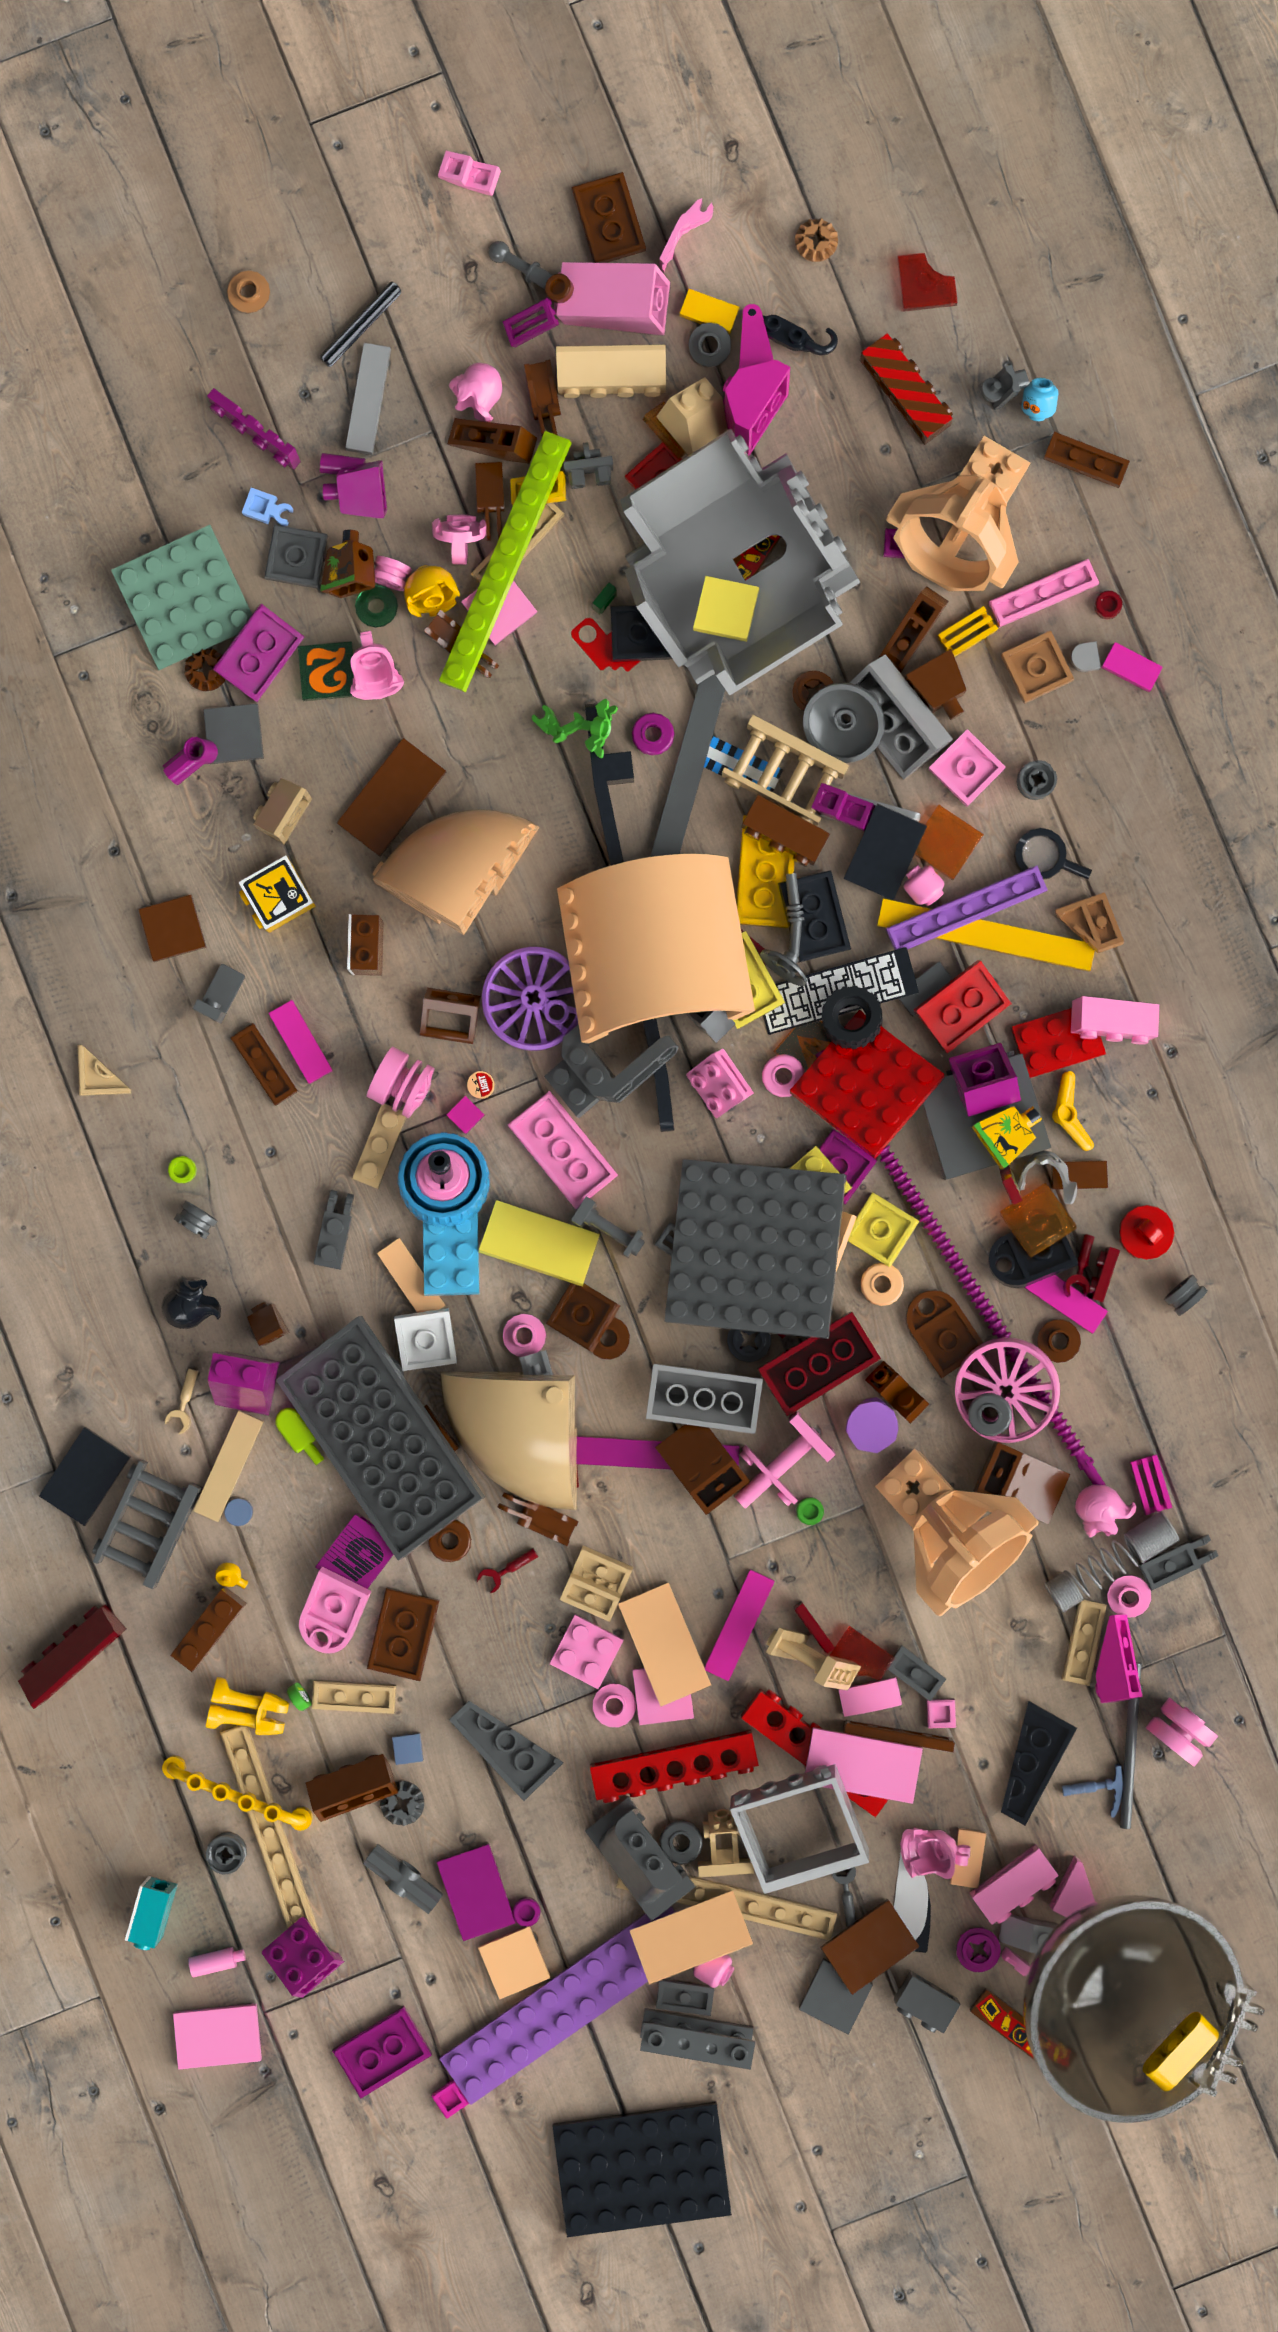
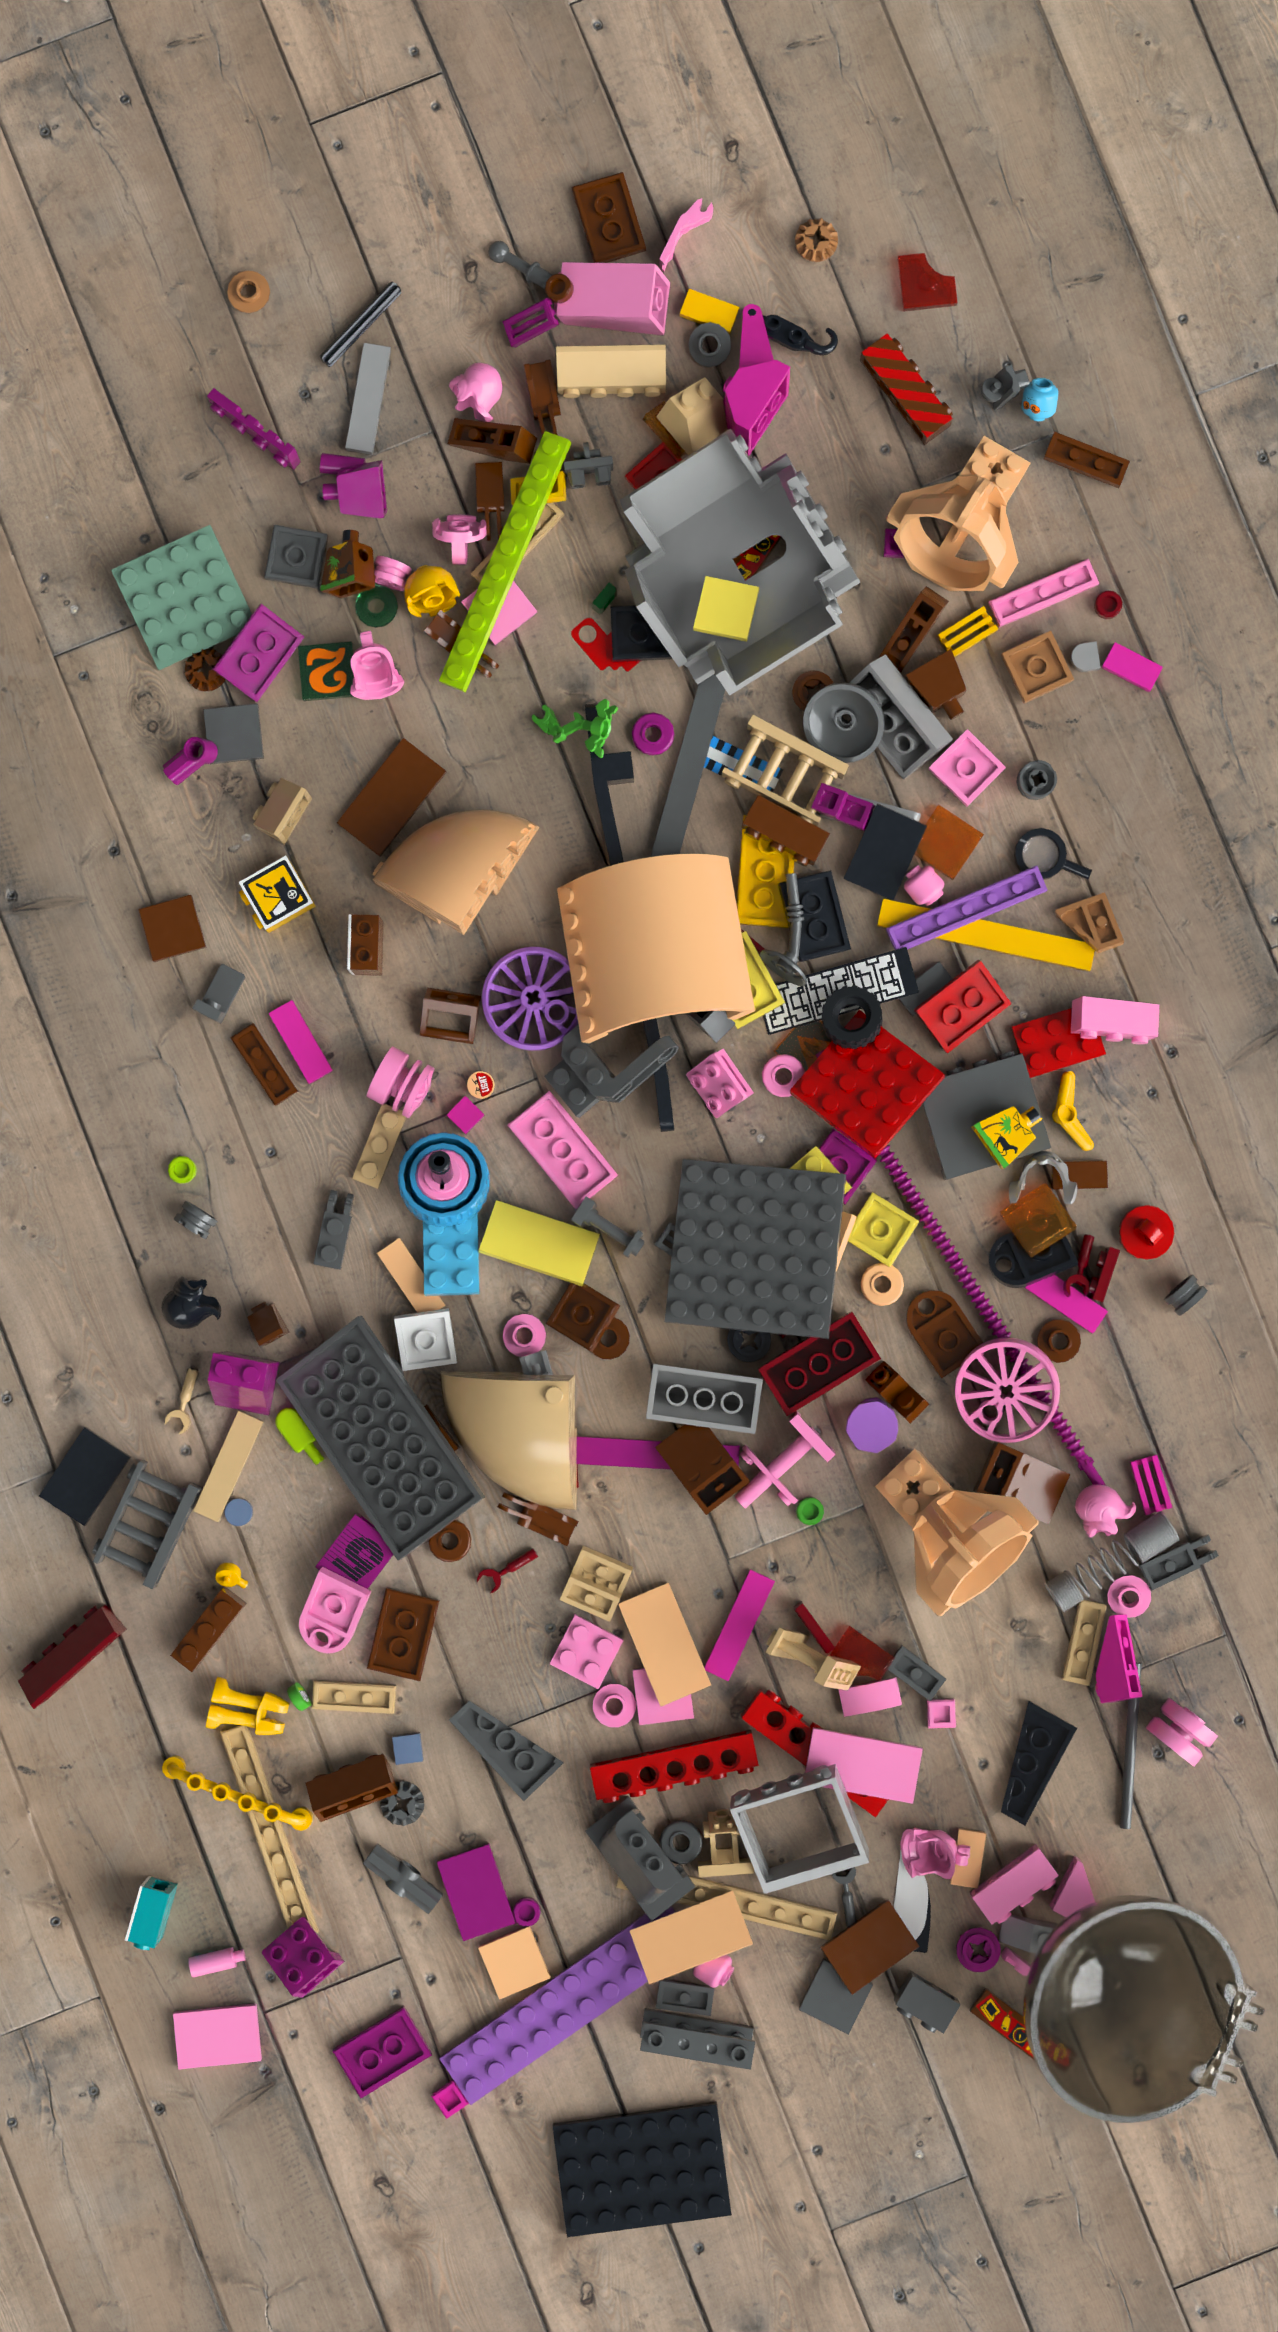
(96, 1077): tan tile -> none
(236, 1847): dark grey wheel -> none
(263, 506): light blue plate -> none
(469, 174): bright pink slope -> none
(899, 1736): reddish brown tile -> none
(985, 1079): magenta slope -> none
(985, 1427): dark grey piece -> none
(1010, 1185): dark red tile -> none
(1092, 1786): sand blue piece -> none
(1180, 2051): yellow beam -> none

